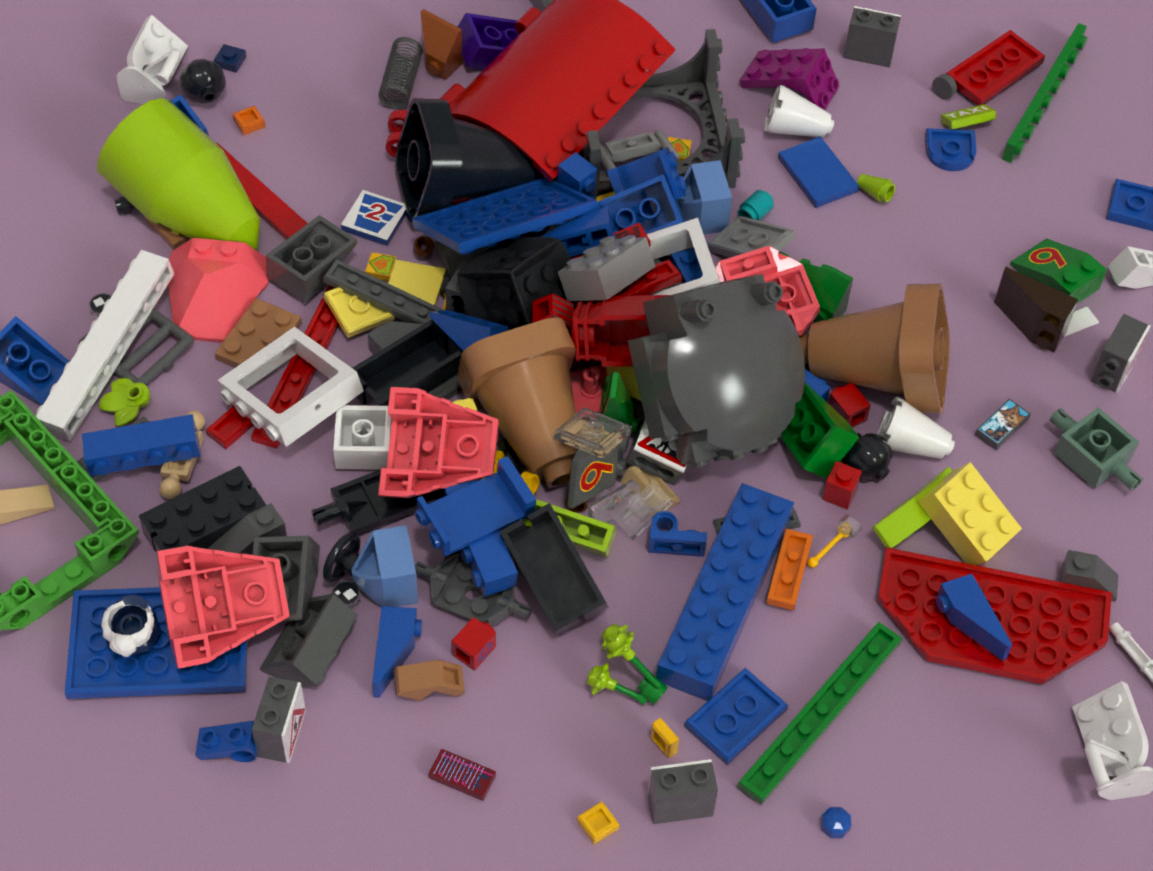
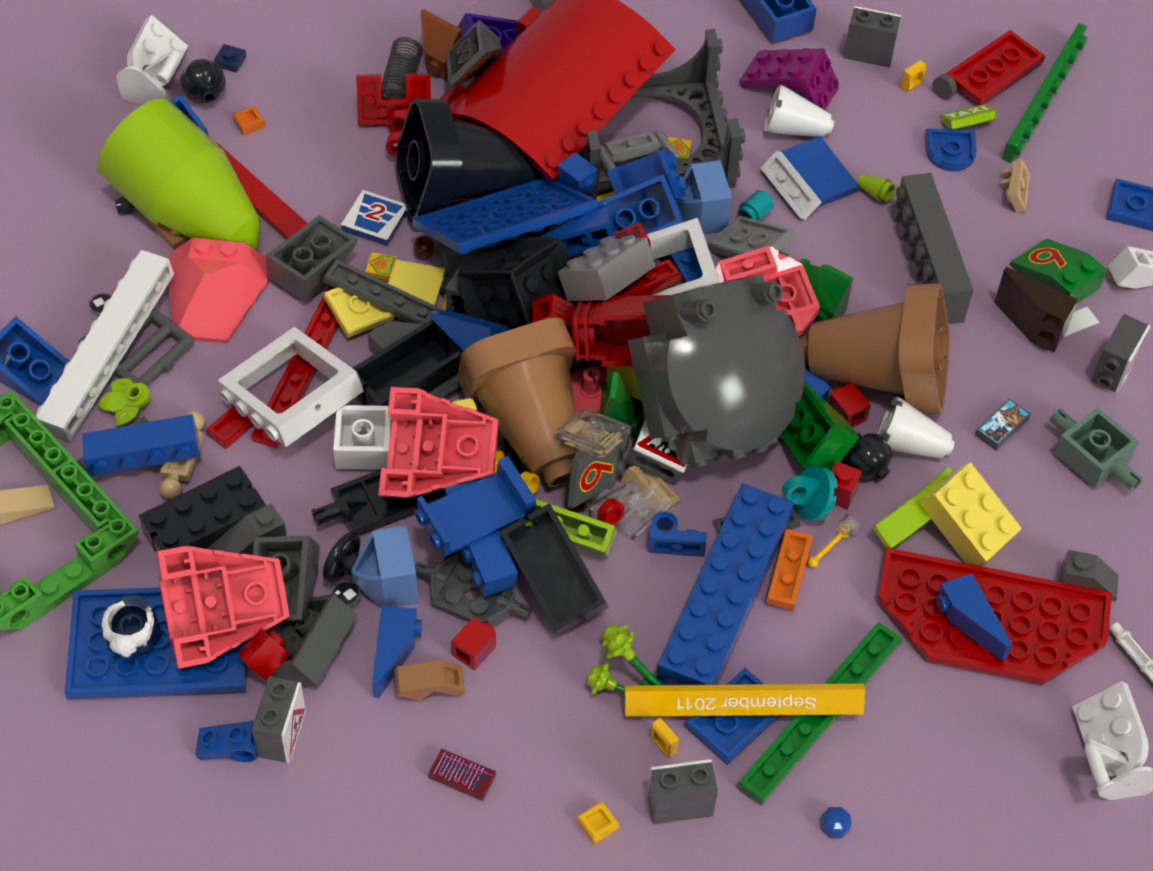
(254, 331): medium nougat plate -> none
(264, 653): none -> red brick
(375, 109): none -> red plate
(471, 53): none -> dark grey slope
(611, 511): none -> red tile
(744, 700): none -> yellow tile
(791, 185): none -> white plate
(812, 492): none -> teal tile
(913, 76): none -> yellow tile
(932, 242): none -> dark grey brick
(1017, 185): none -> tan plate

